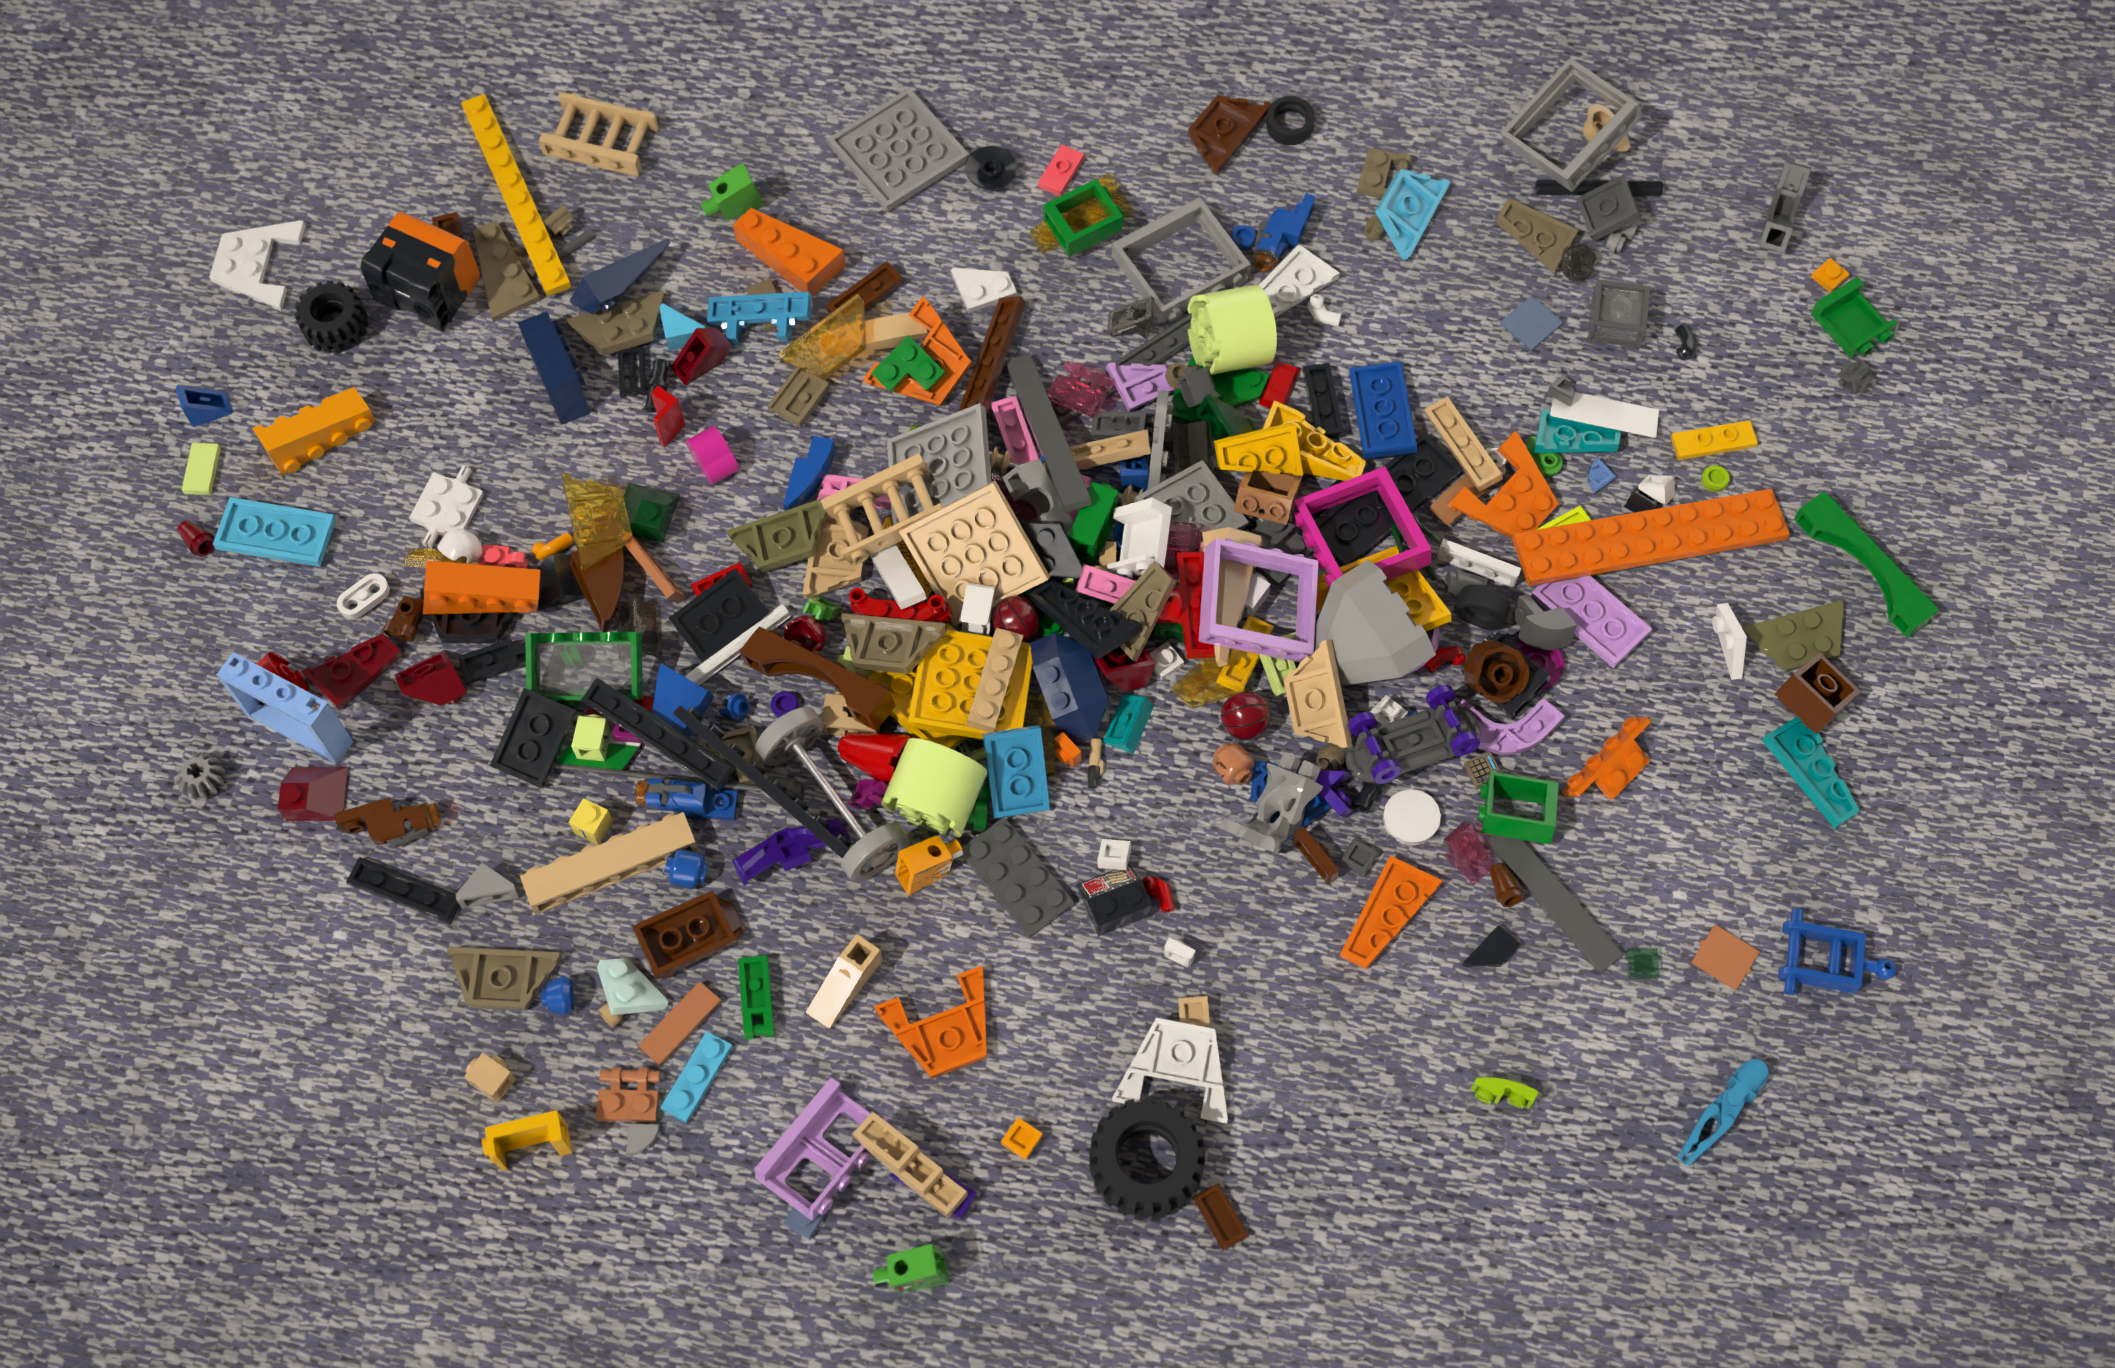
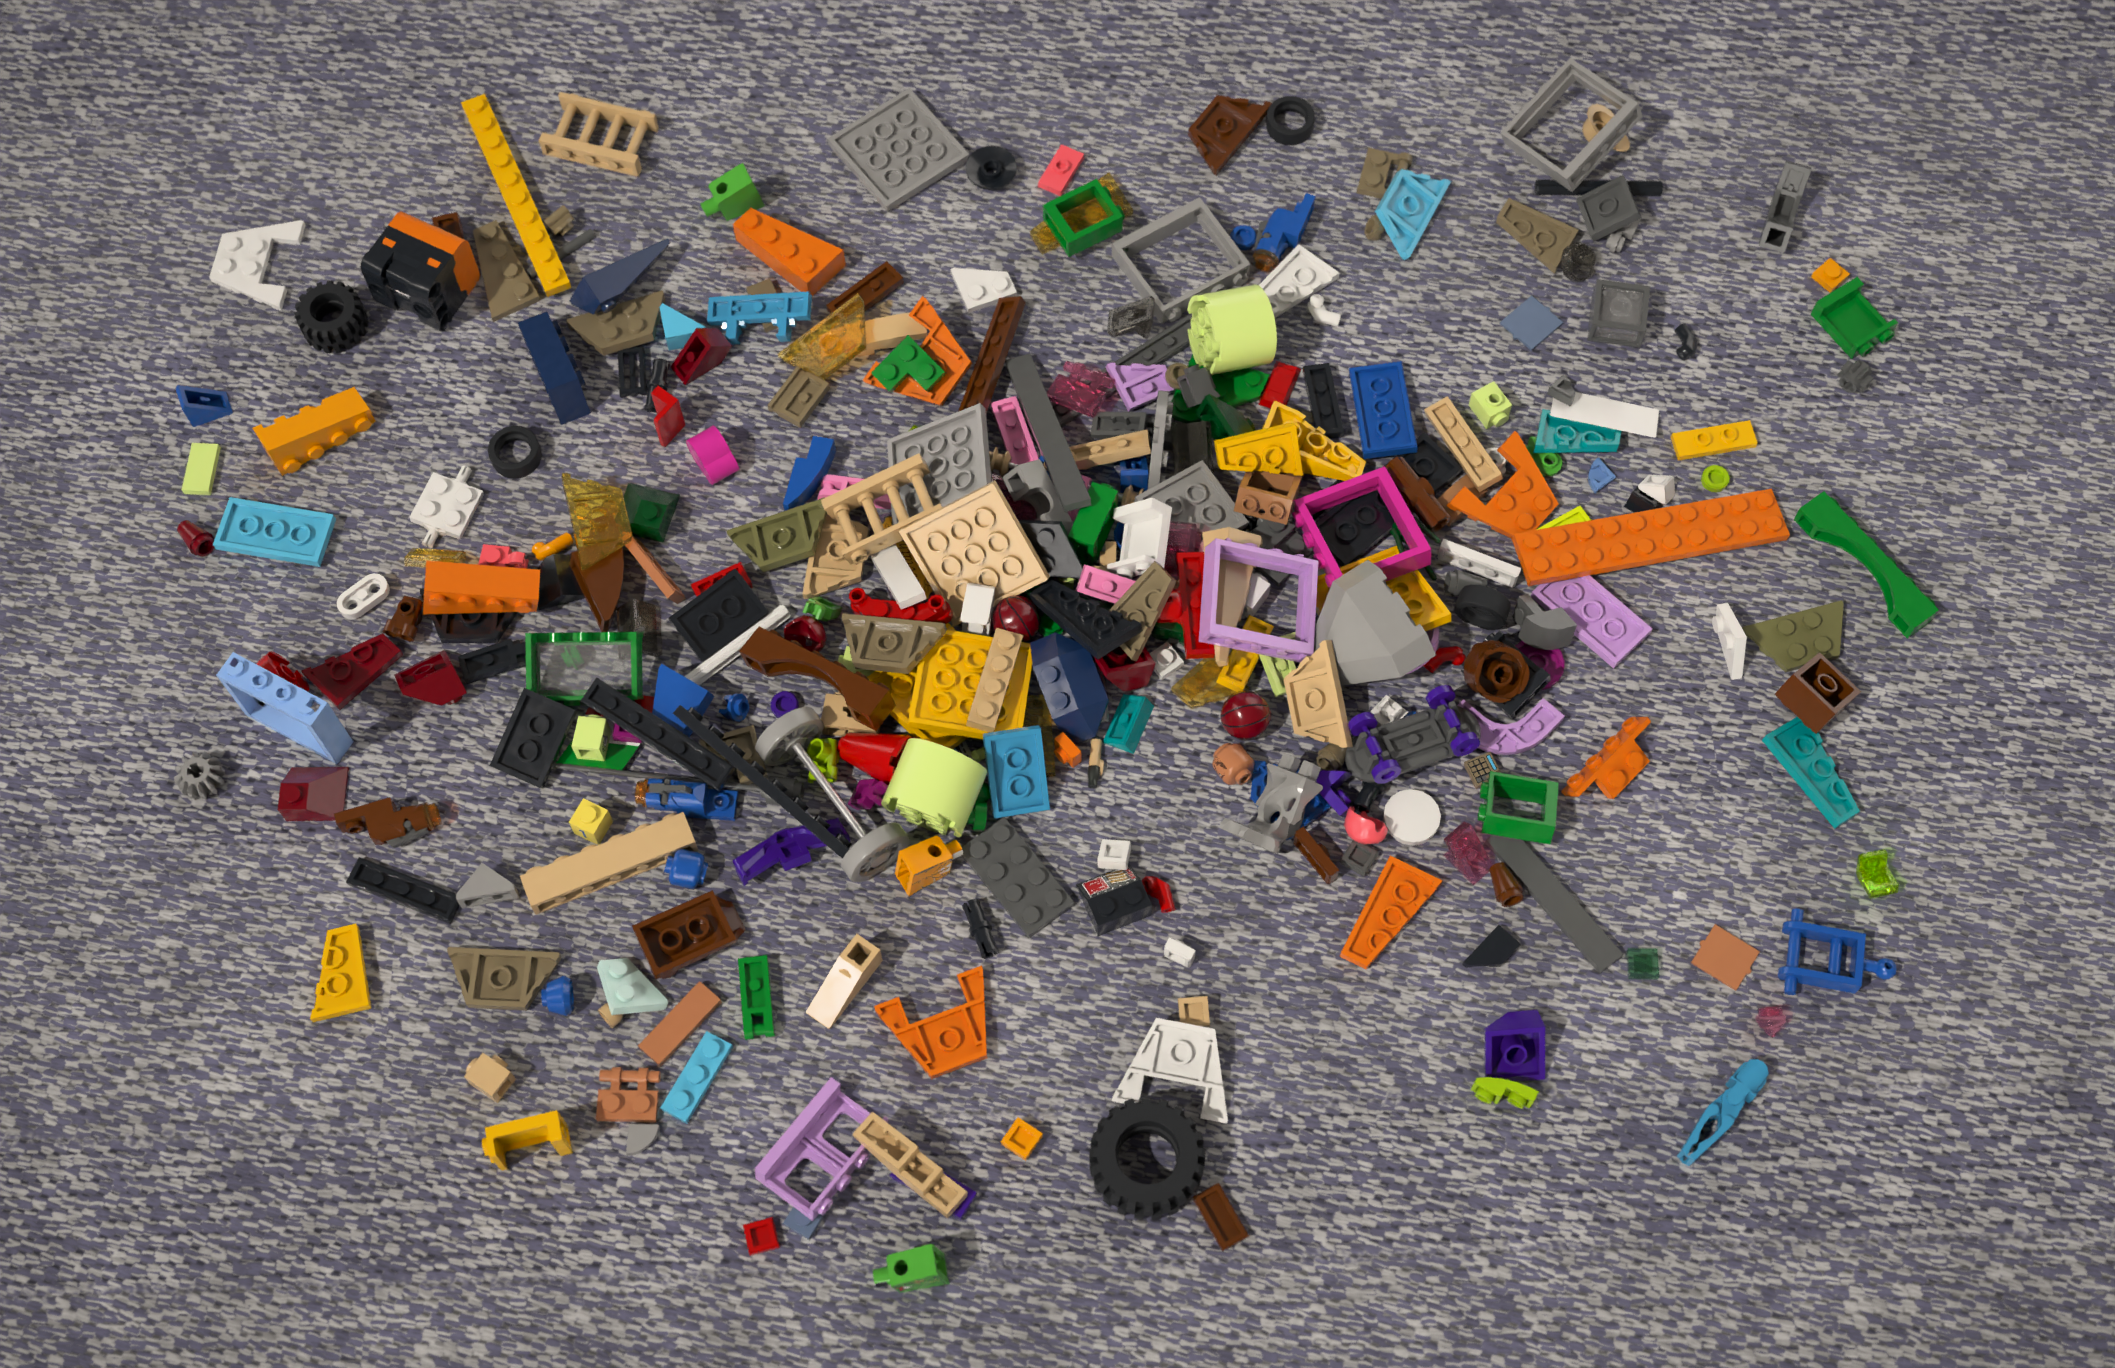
(343, 976): none -> yellow wing
(461, 543): white hair -> none
(520, 469): none -> black tyre
(761, 1236): none -> red tile
(825, 756): none -> lime plate
(980, 928): none -> black pin
(1364, 828): none -> coral hair
(1418, 494): none -> reddish brown piece
(1490, 405): none -> yellowish green brick
(1516, 1047): none -> dark purple slope
(1770, 1019): none -> clear pink plate
(1875, 874): none -> clear neon green bracket

